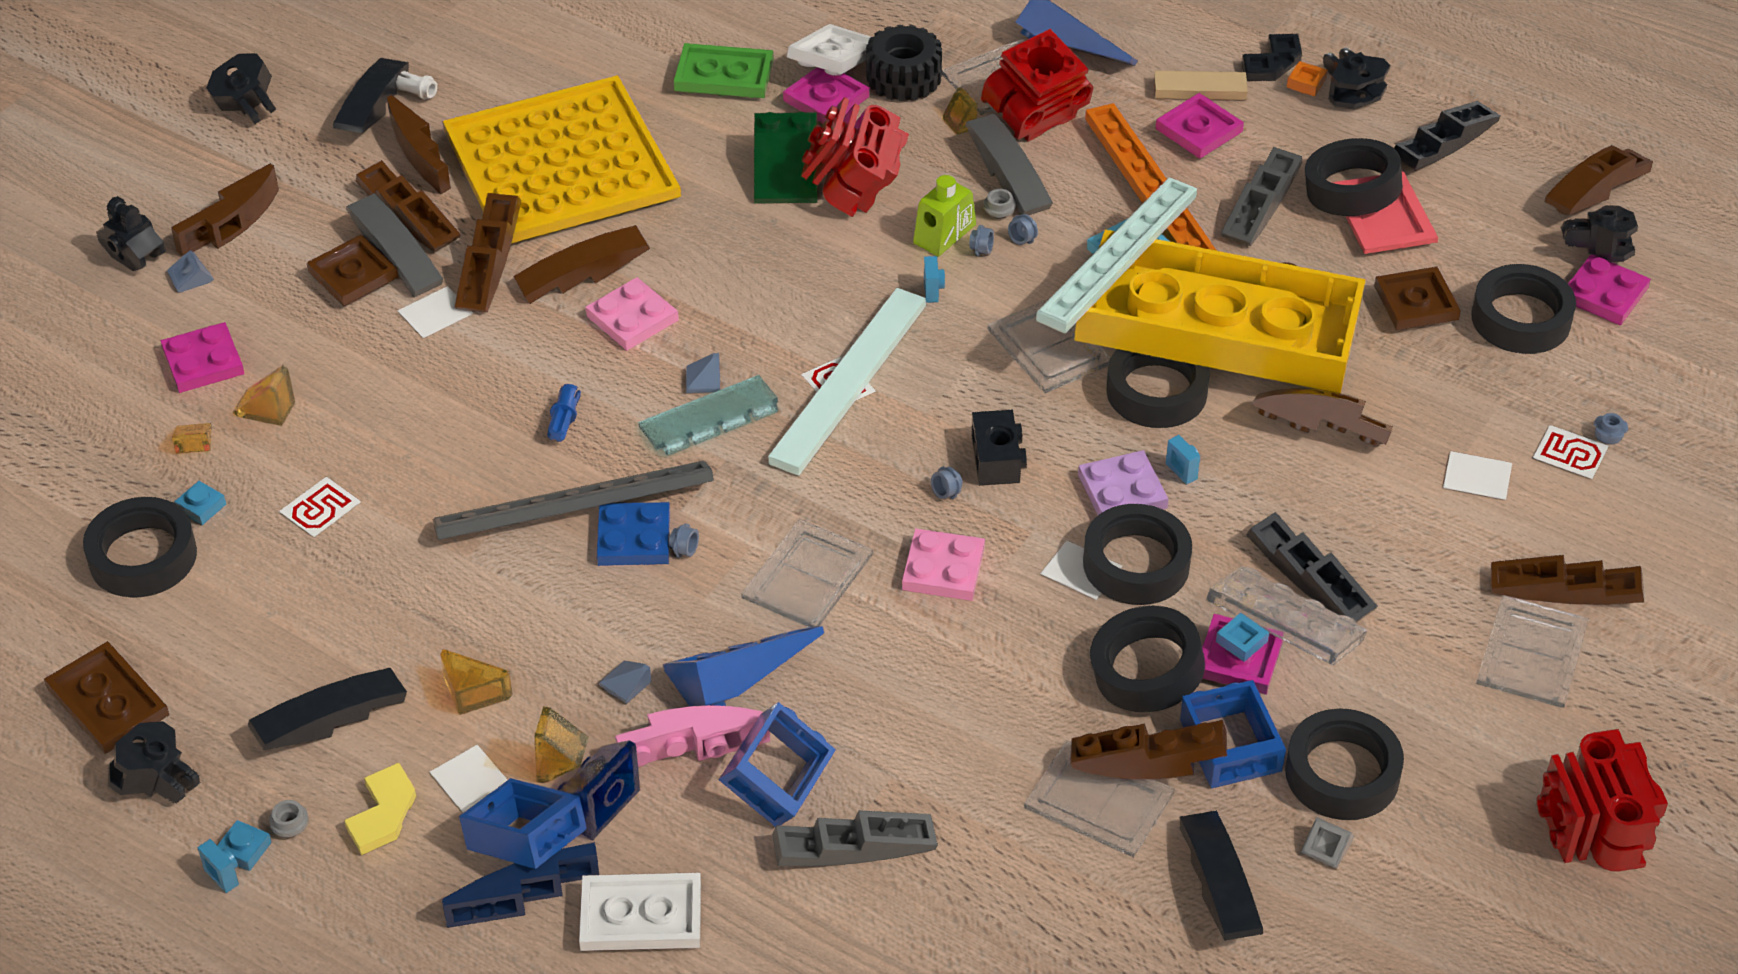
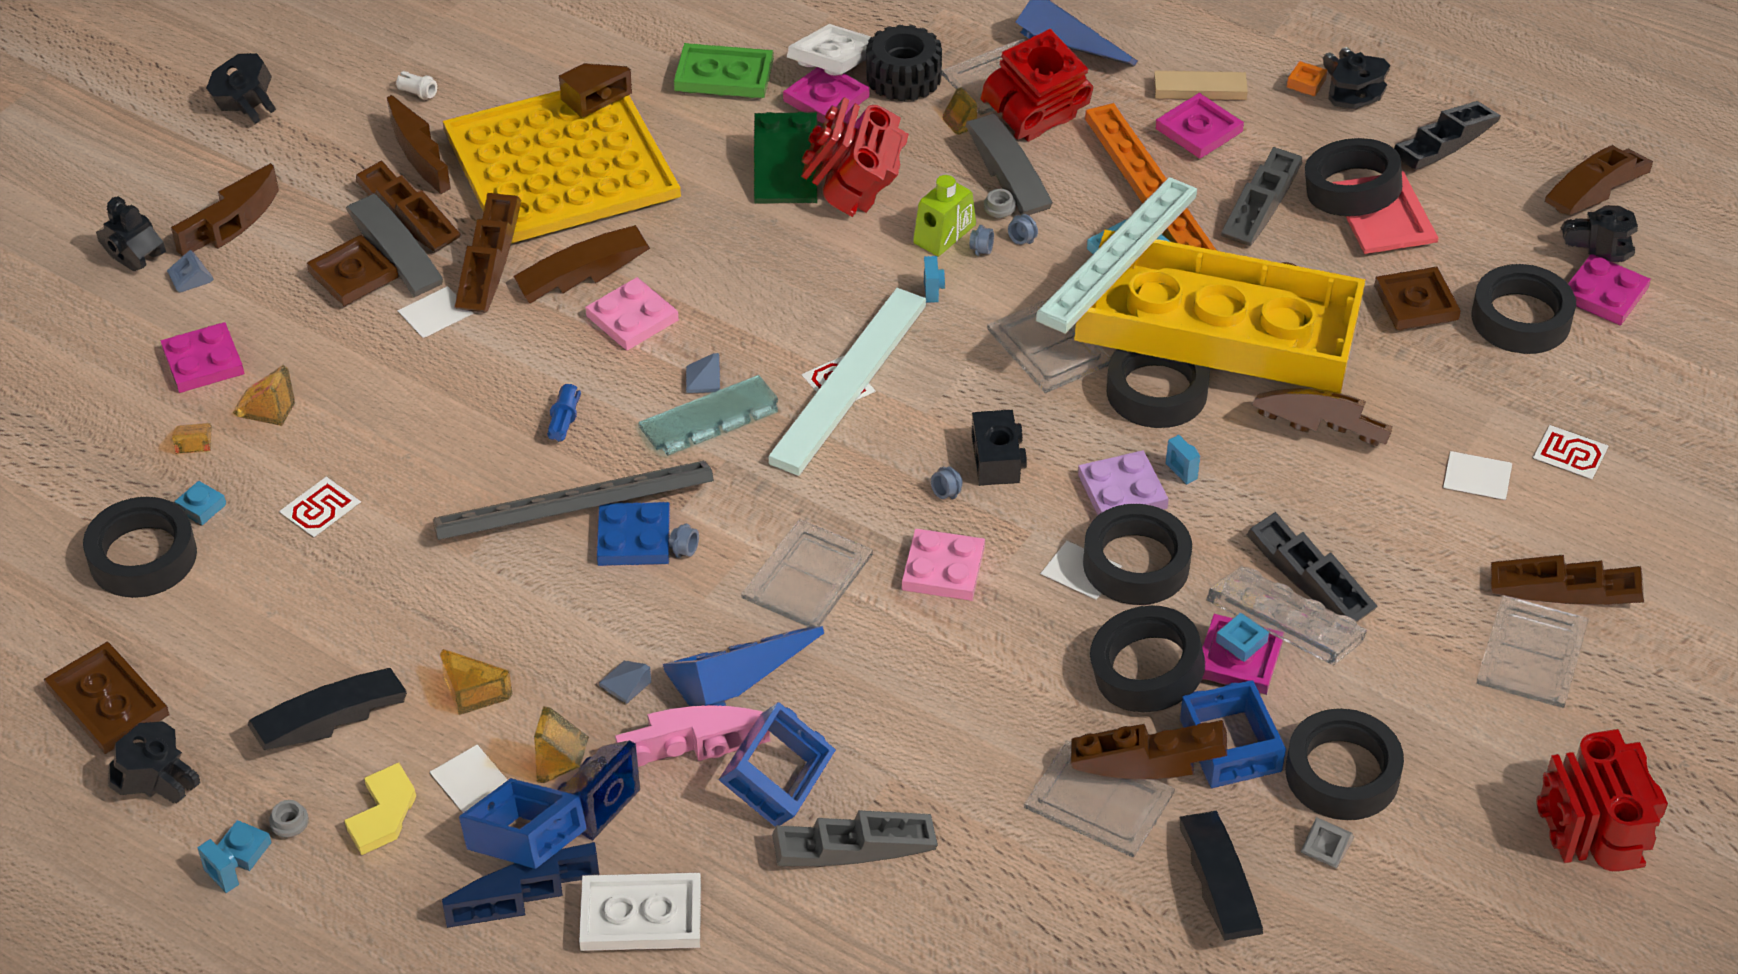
(369, 96): black slope -> none
(594, 87): none -> reddish brown slope
(1283, 55): black tile -> none
(1610, 428): sand blue plate -> none

